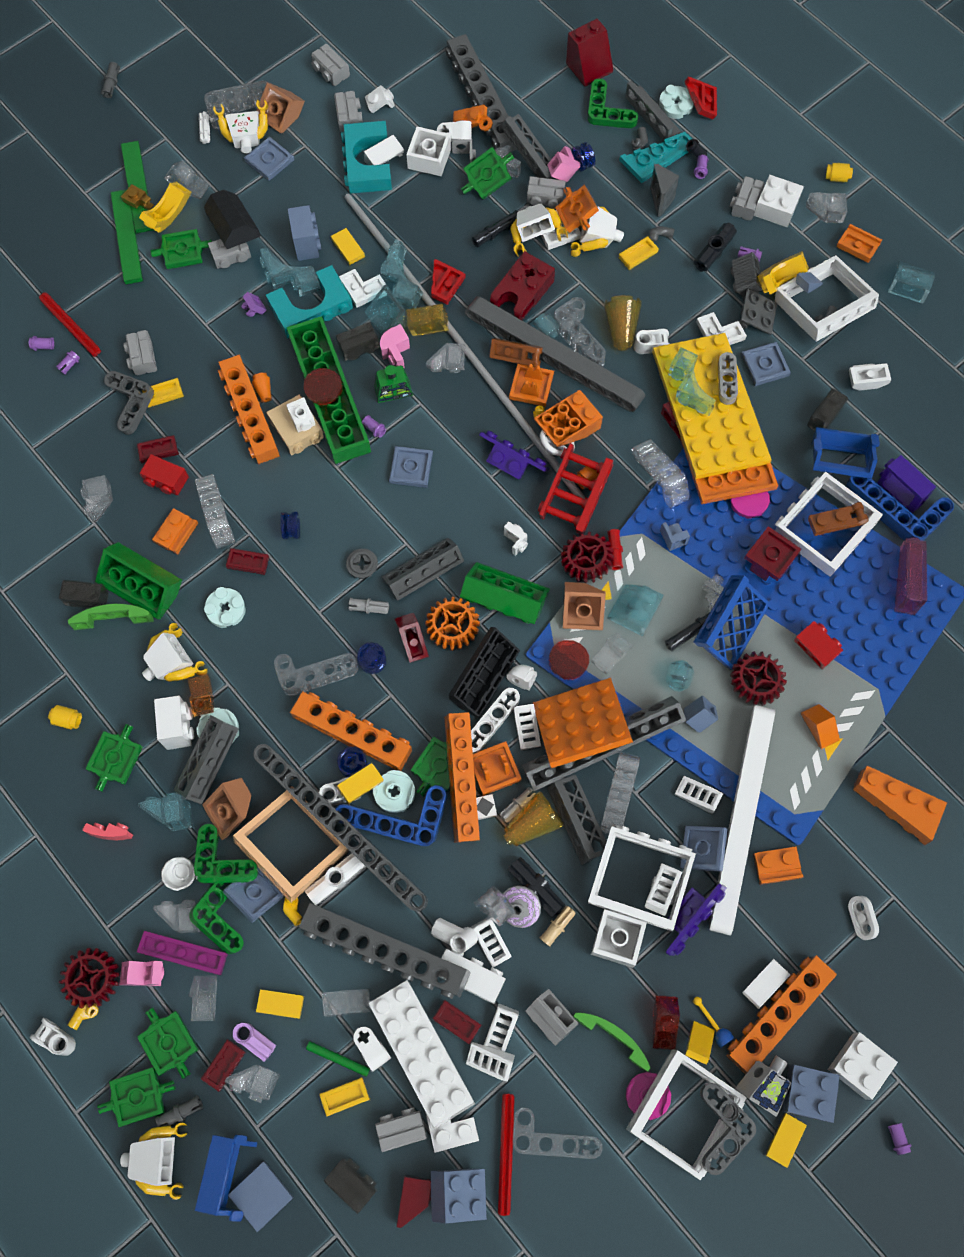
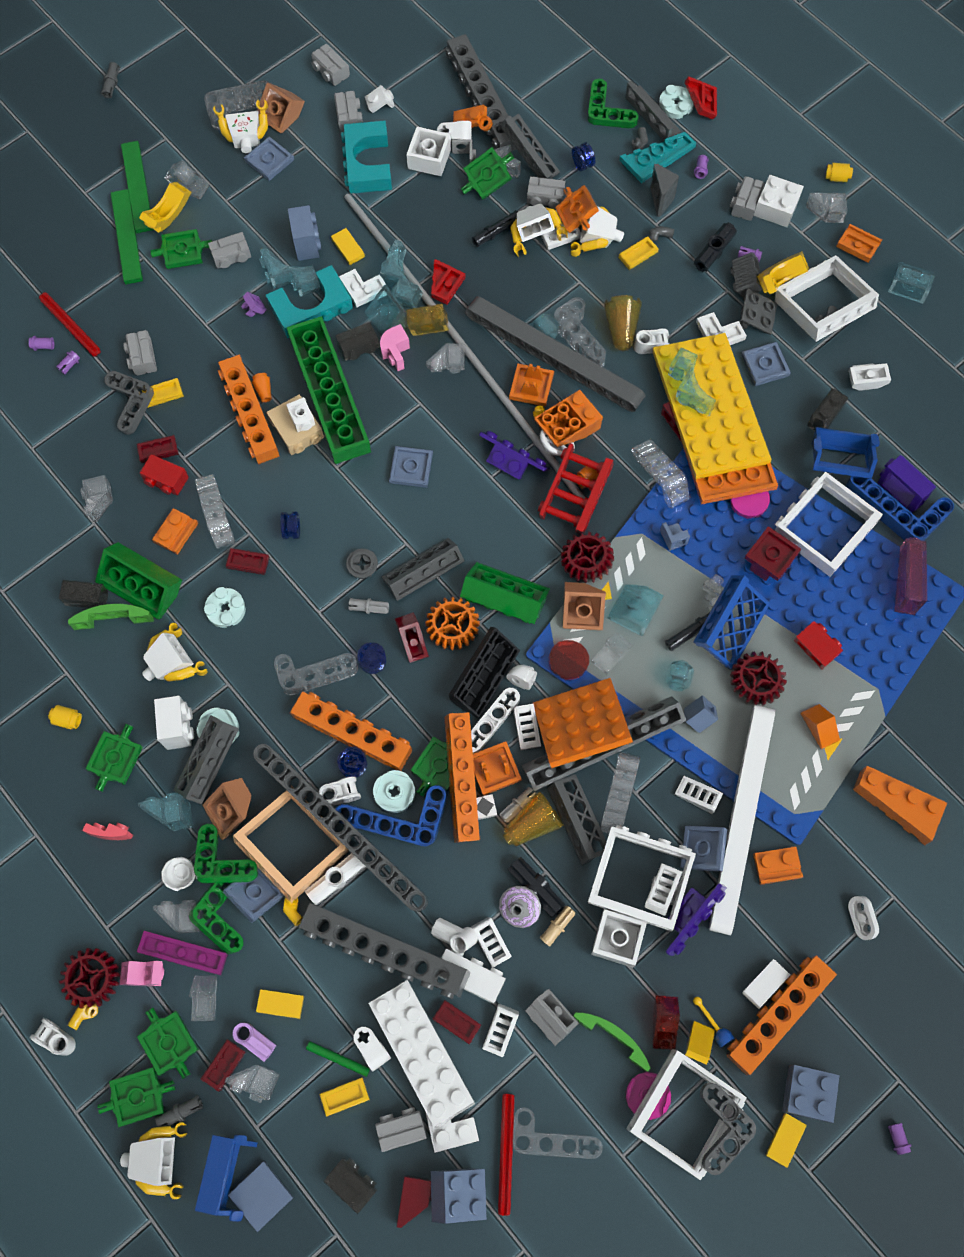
(135, 197): pearl gold plate -> none
(201, 695): clear orange slope -> none
(204, 128): white axle -> none
(230, 219): black piece -> none
(322, 386): clear red tile -> none
(346, 1002): clear slope -> none
(360, 783): yellow tile -> none
(377, 429): medium lavender pin -> none
(383, 151): white hinge -> none
(392, 384): green torso -> none
(495, 905): clear slope -> none
(500, 1056): white slope -> none
(515, 352): dark orange plate -> none
(516, 534): white bracket -> none
(524, 284): dark red brick -> none
(563, 165): bright pink brick -> none
(589, 52): dark red slope -> none
(614, 539): red pin -> none
(694, 147): black pin -> none
(731, 371): light grey beam -> none
(766, 1085): light grey torso -> none
(808, 281): sand blue slope -> none
(838, 519): dark orange plate -> none
(862, 1066): white brick -> none

